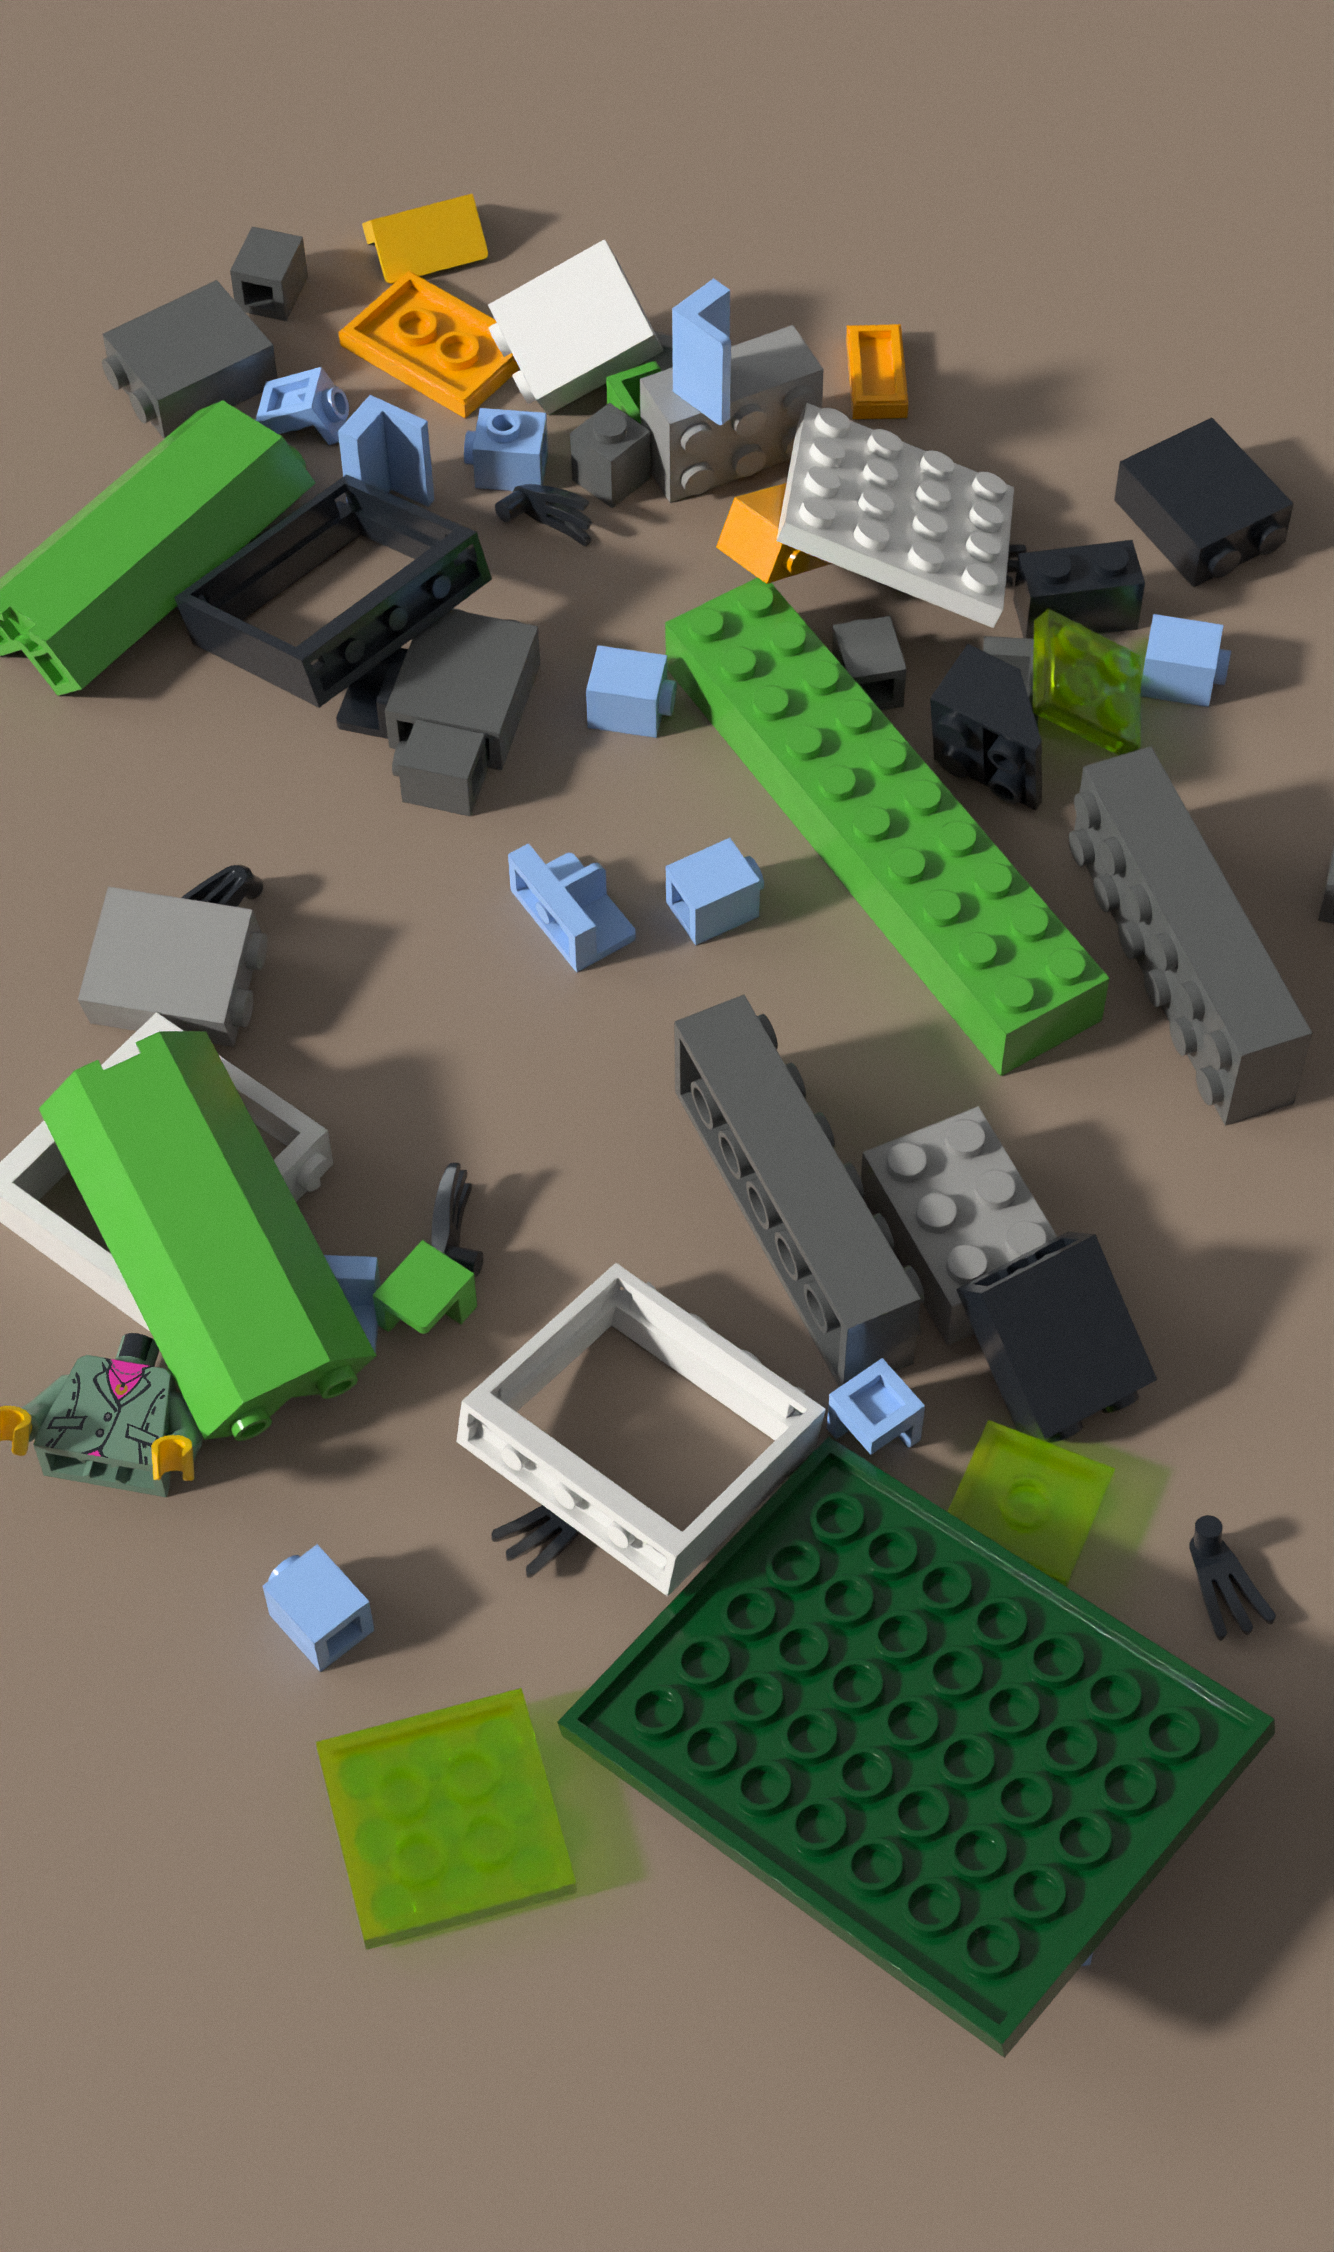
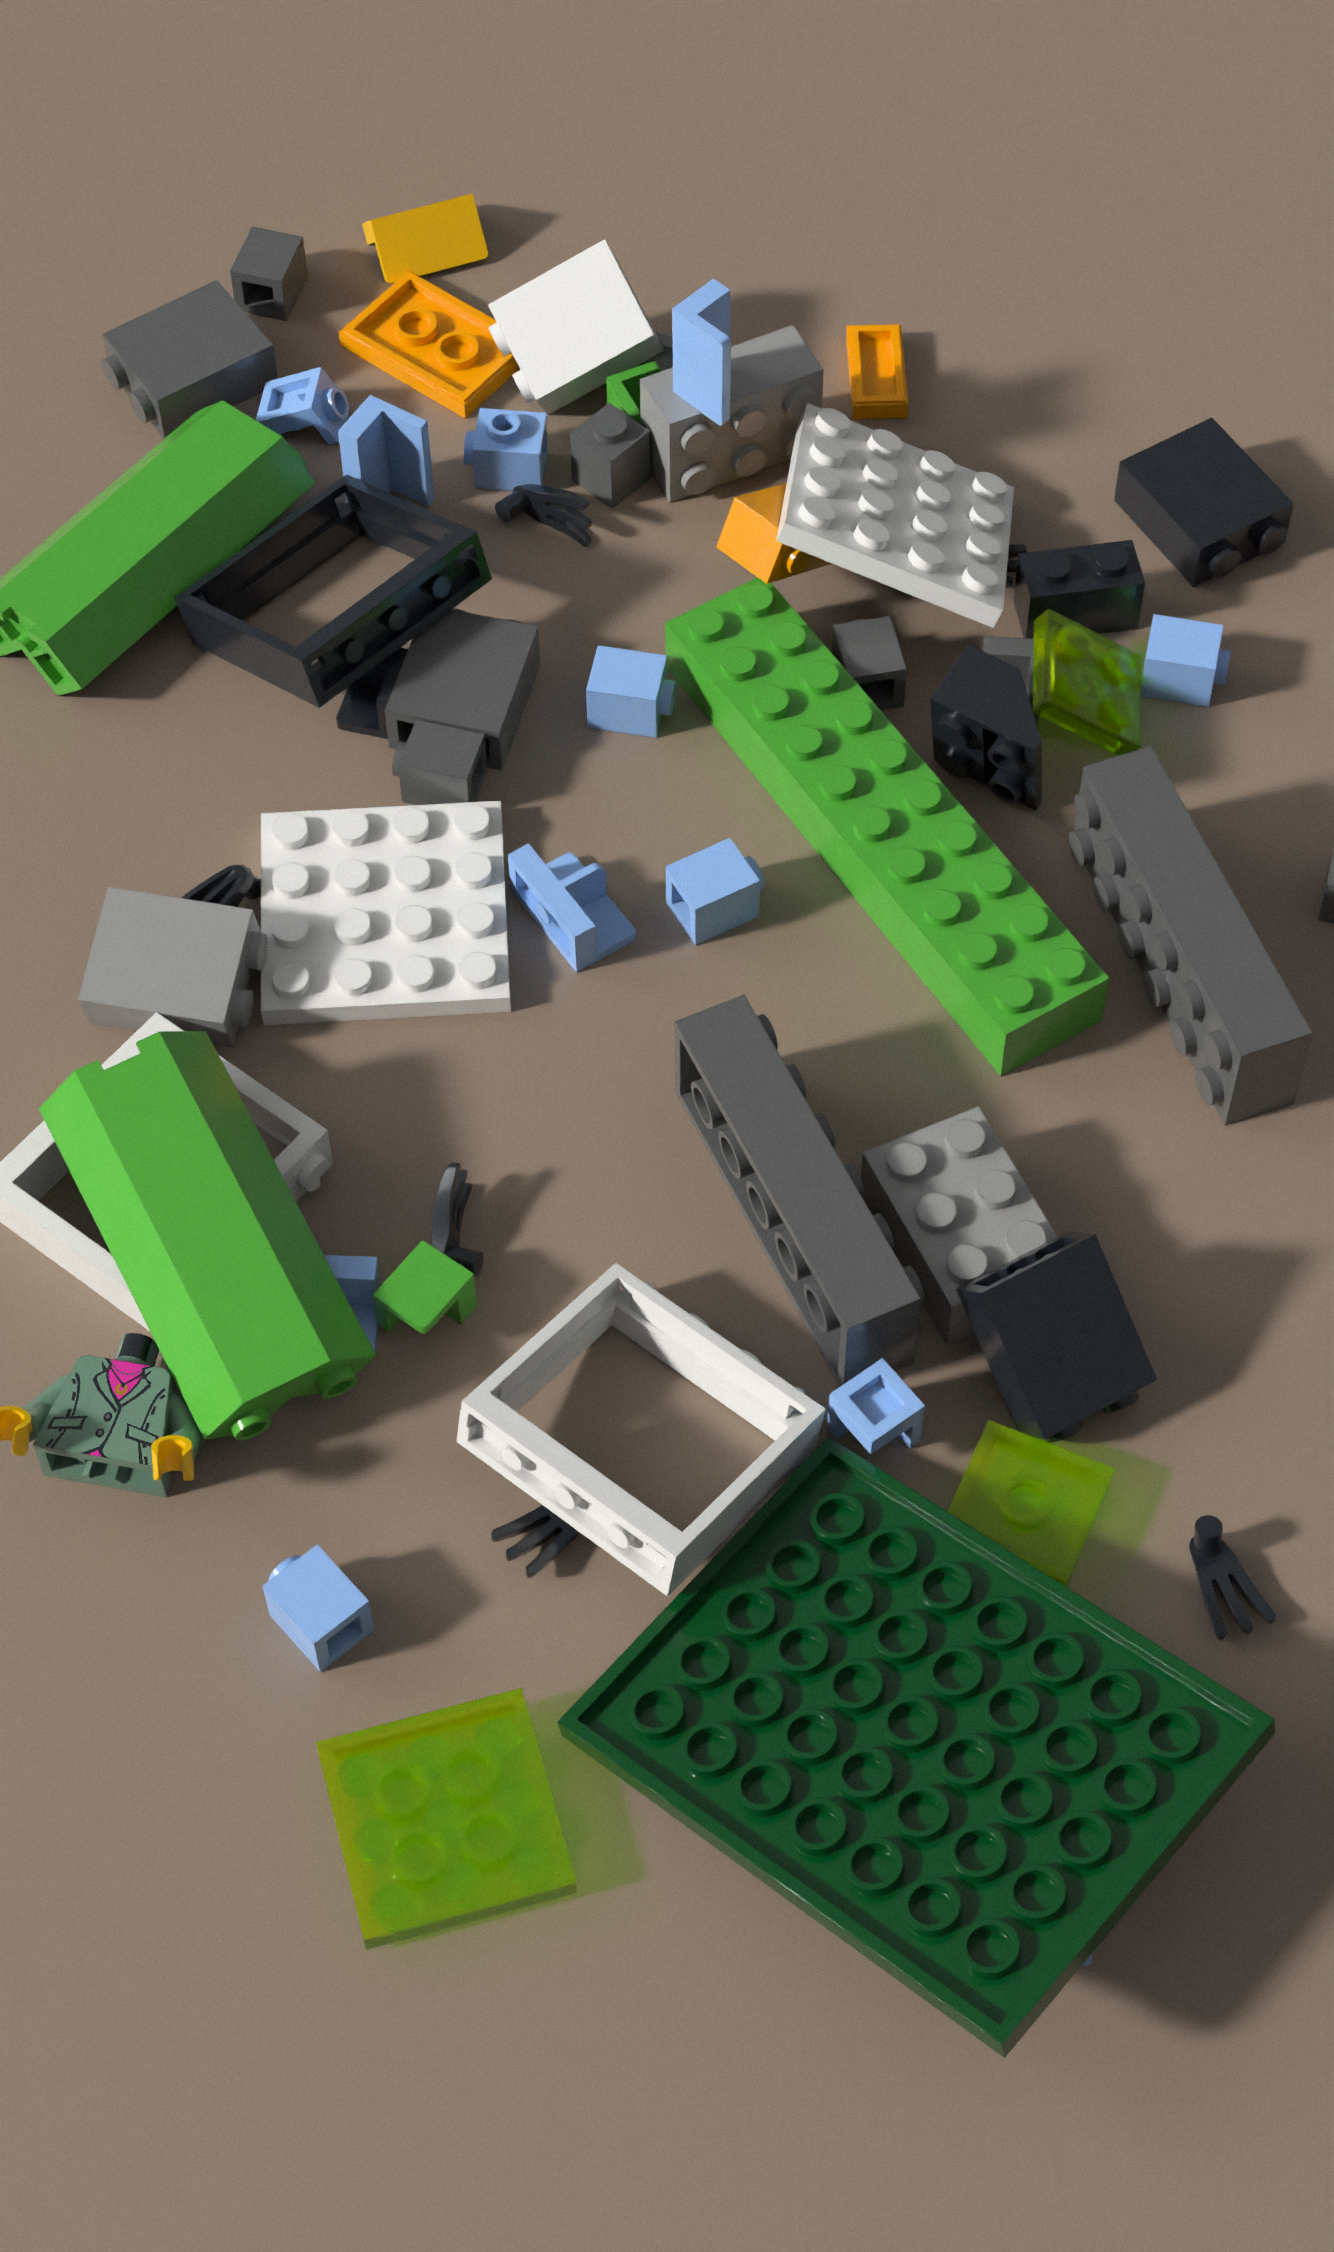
(384, 913): none -> white plate

